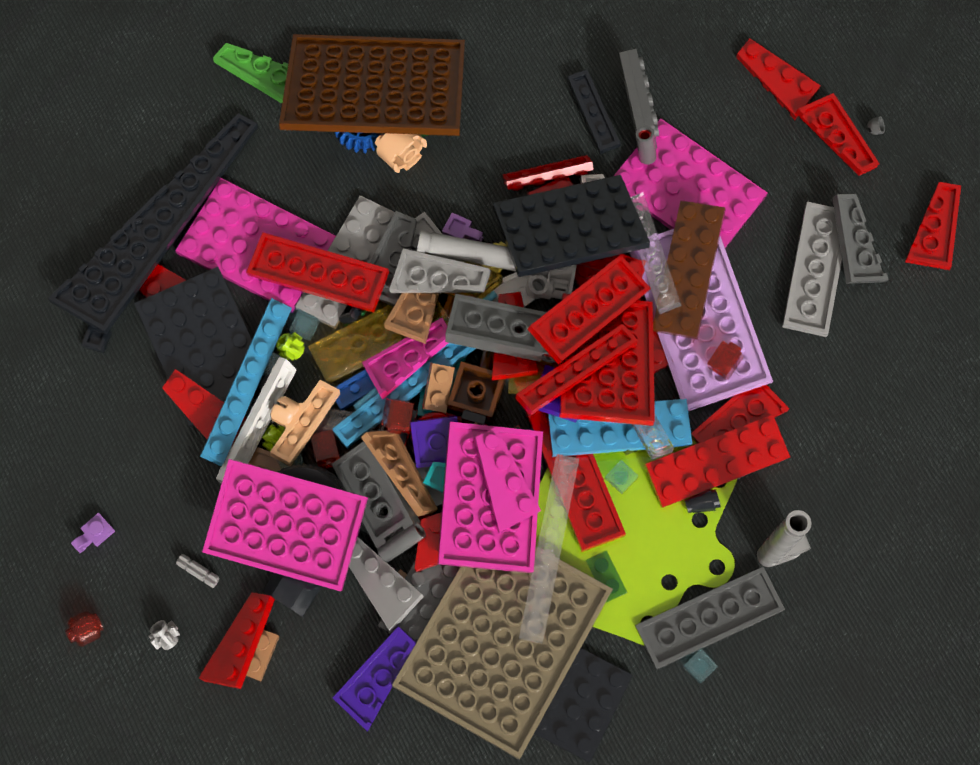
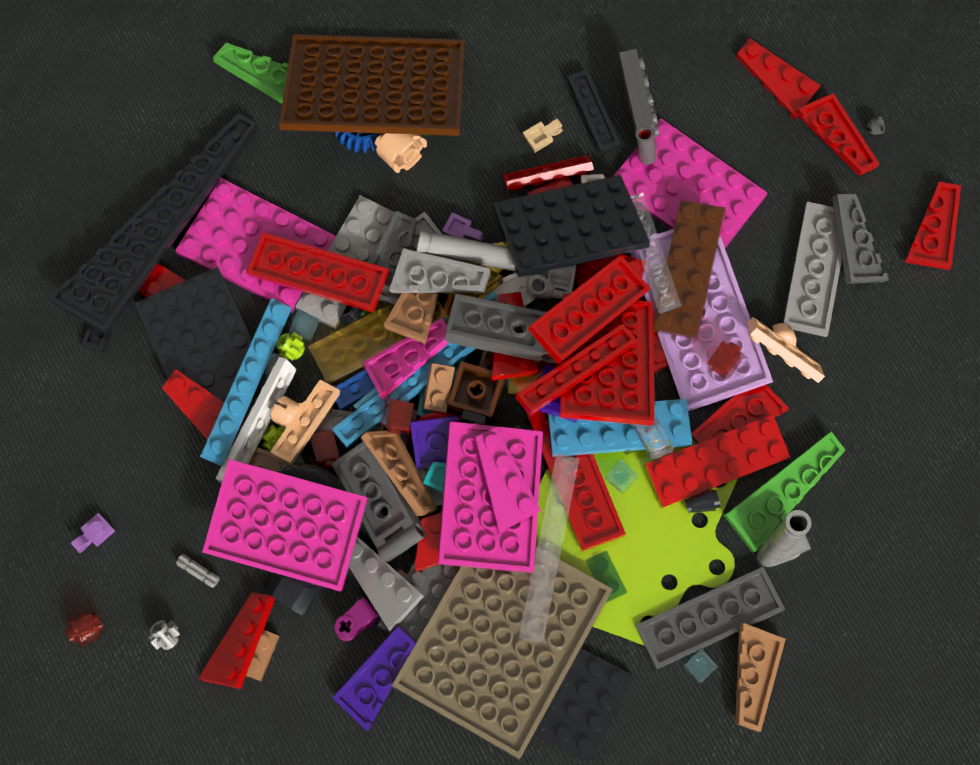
(358, 617): none -> magenta piece
(541, 135): none -> tan plate
(756, 672): none -> medium nougat wing
(771, 503): none -> bright green wing
(783, 342): none -> light nougat plate

